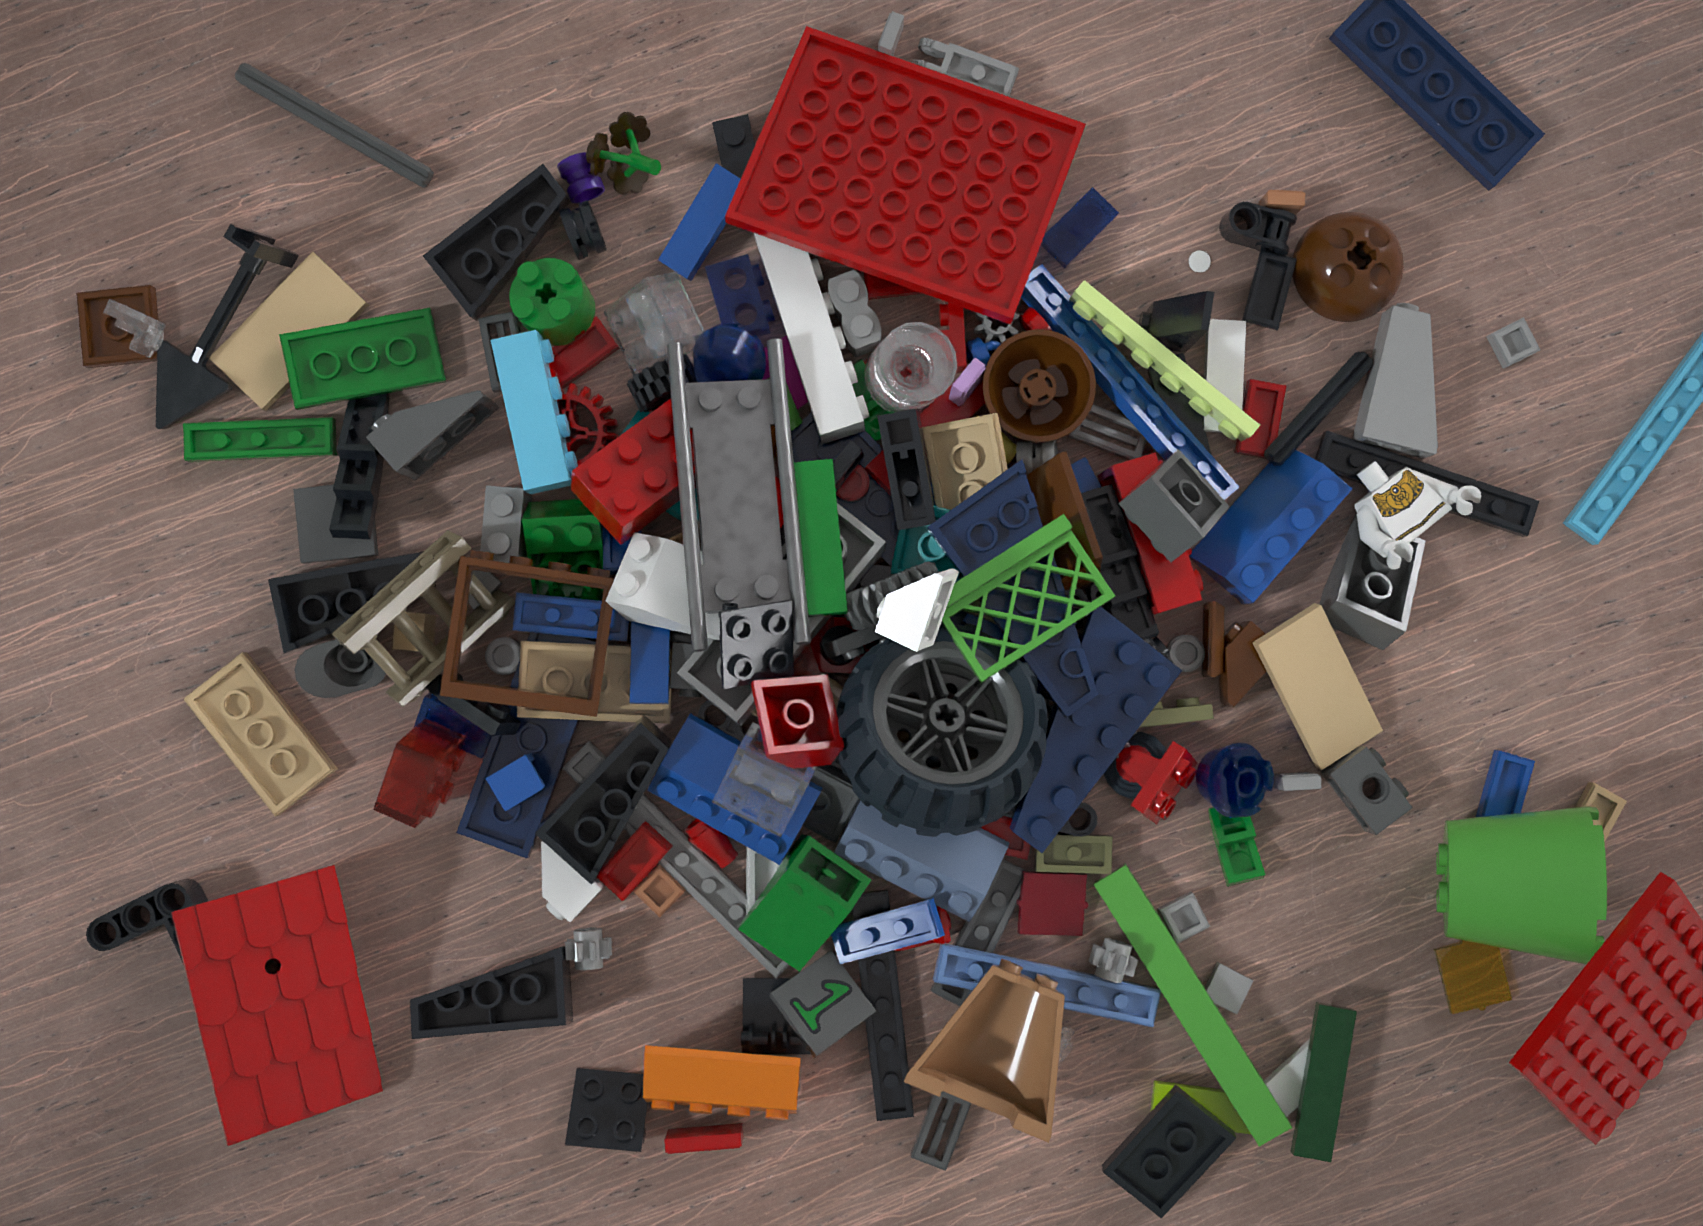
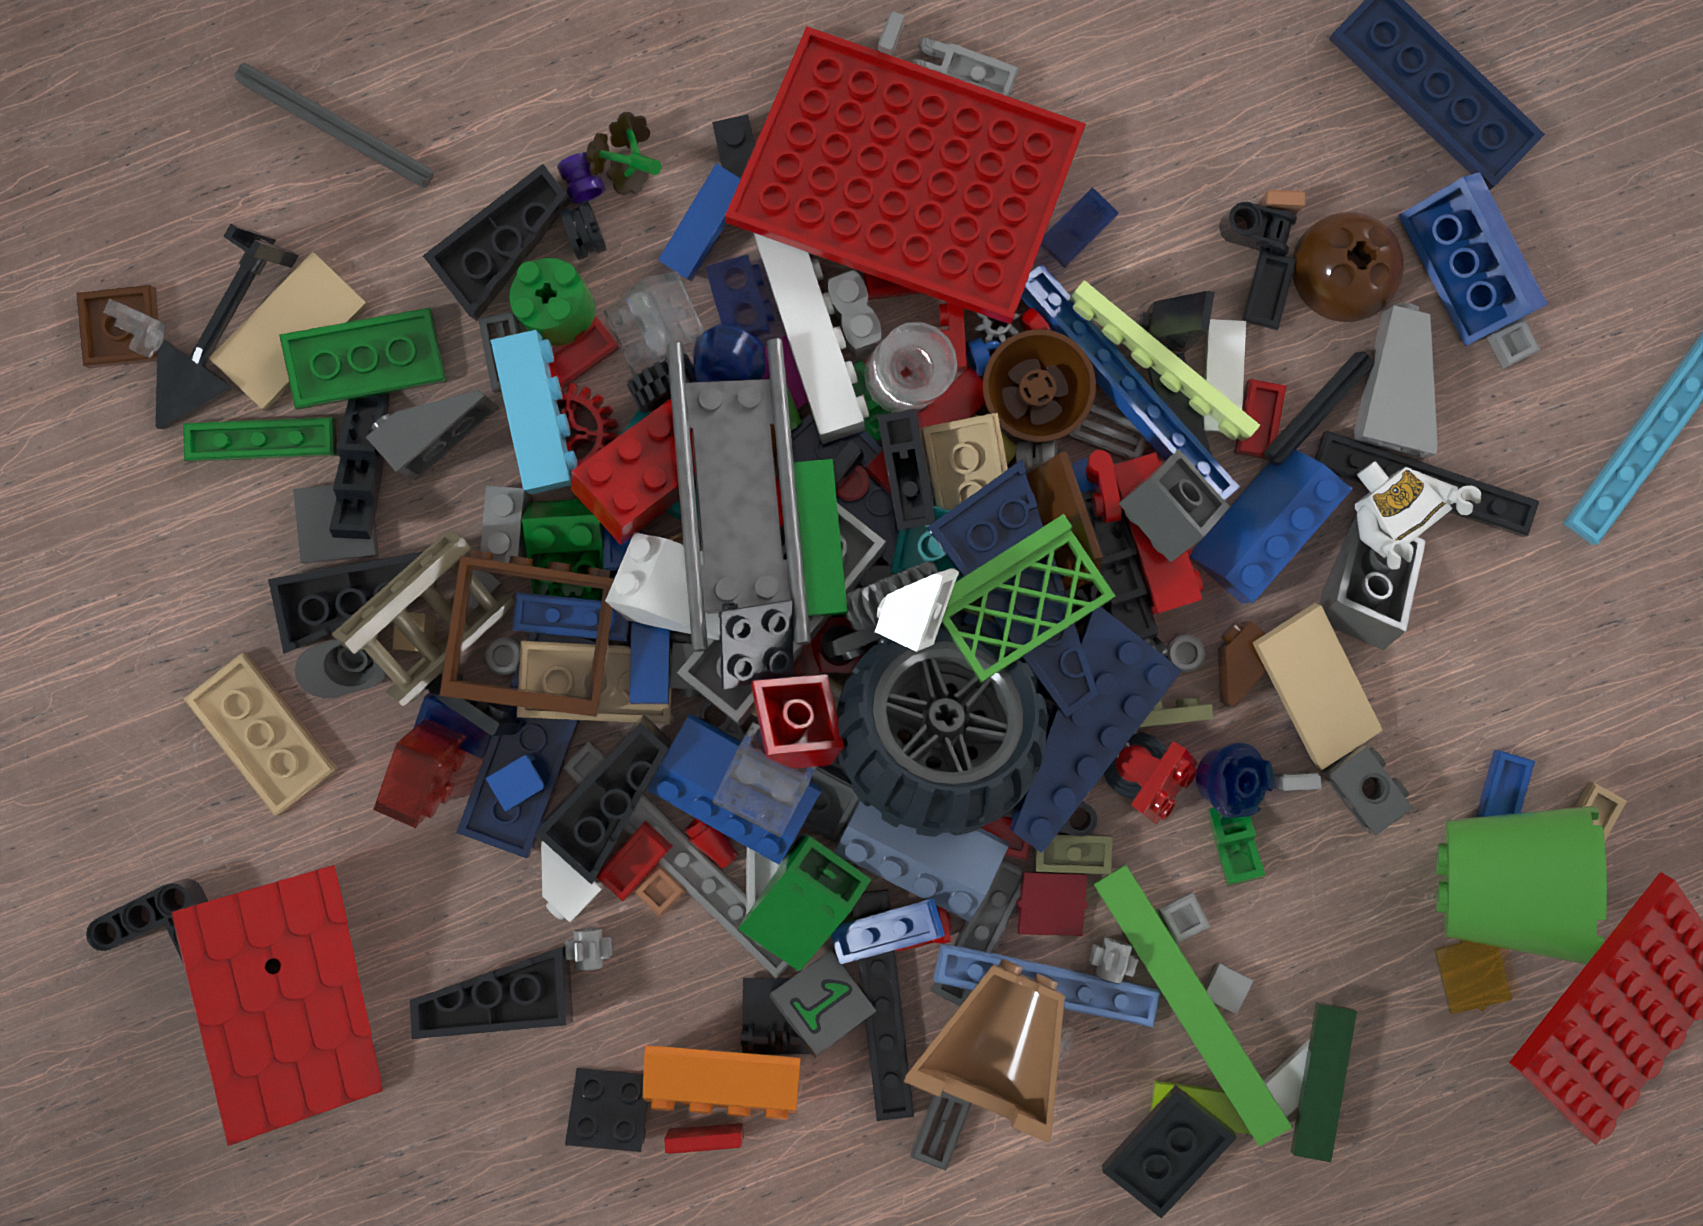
(967, 382): lavender tile -> none
(1102, 474): none -> red plate
(1199, 261): white sticker -> none
(1213, 639): reddish brown tile -> none
(1472, 258): none -> blue slope

